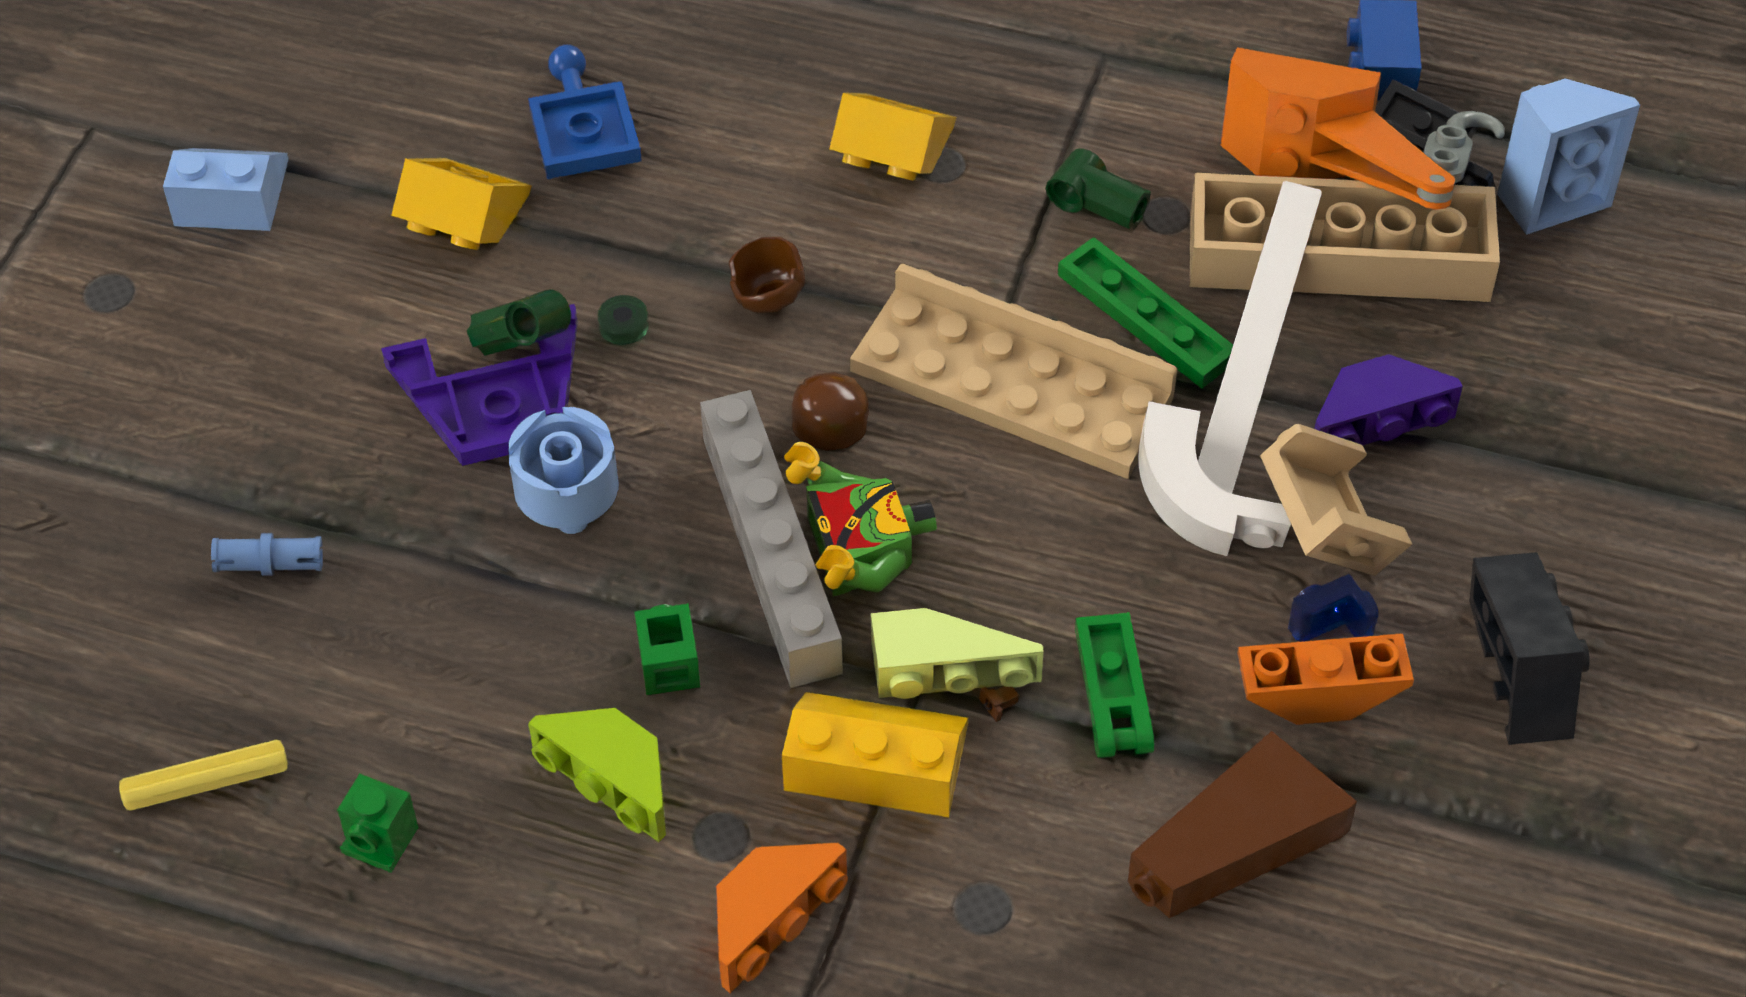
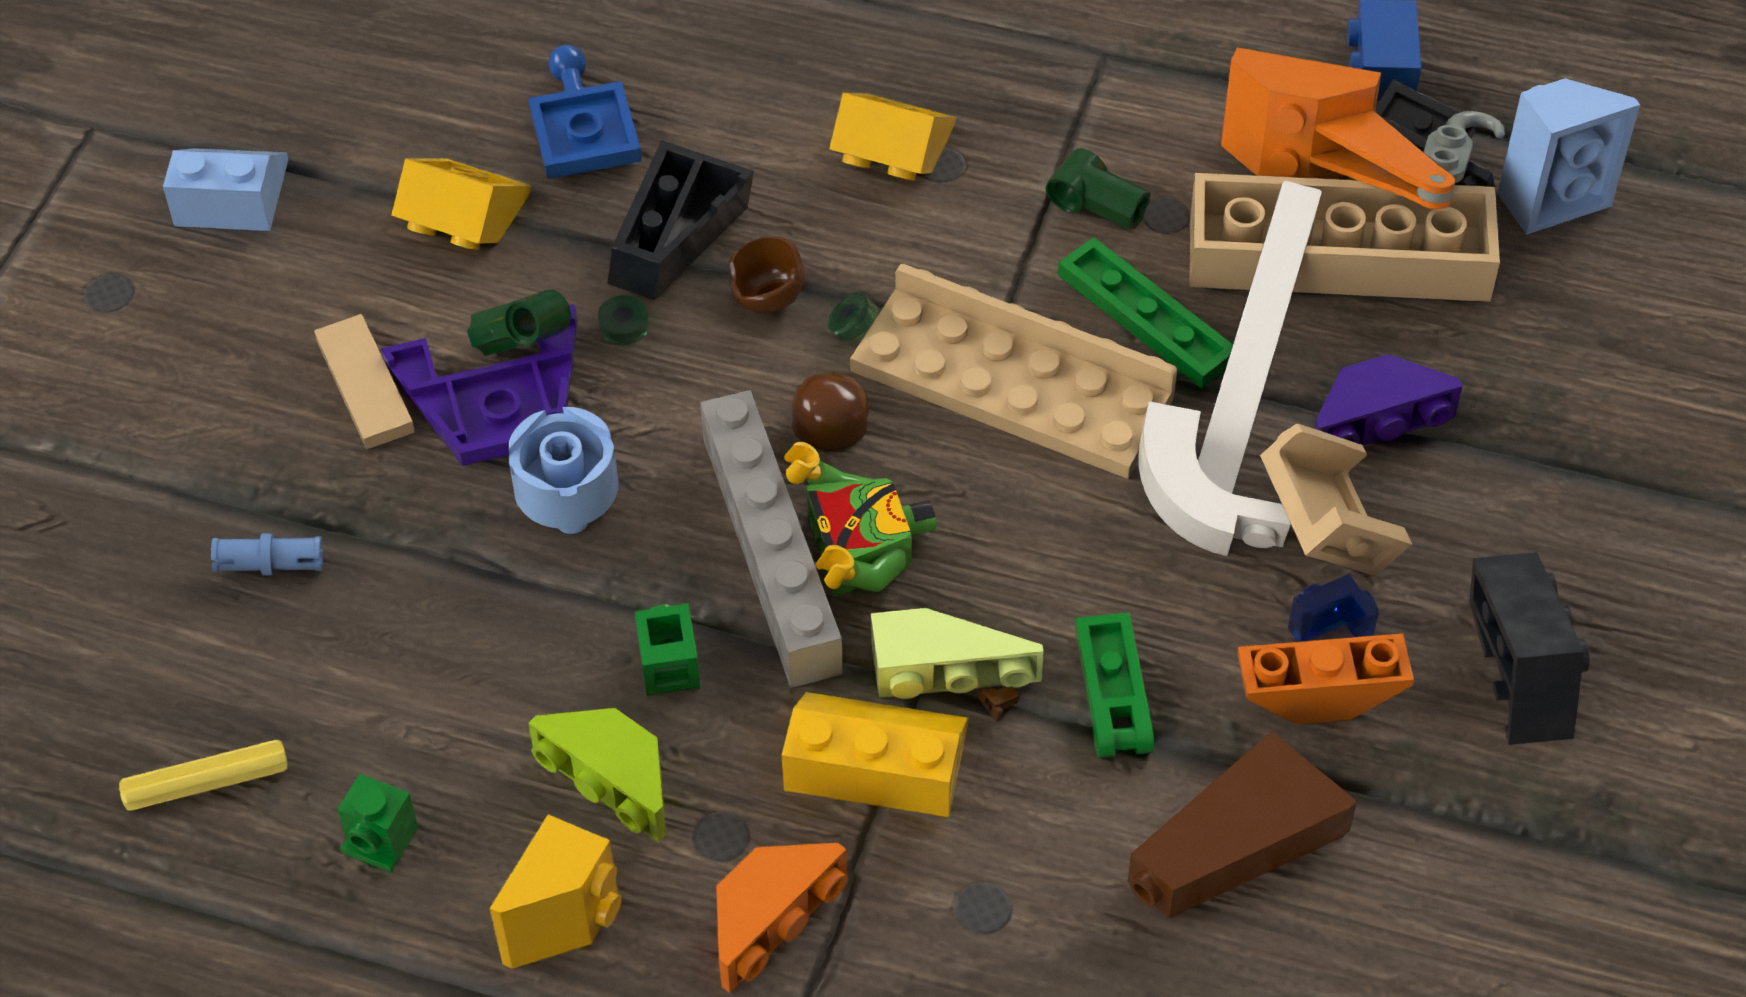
(364, 381): none -> tan tile
(556, 895): none -> yellow slope
(675, 217): none -> black wedge
(852, 317): none -> clear green tile

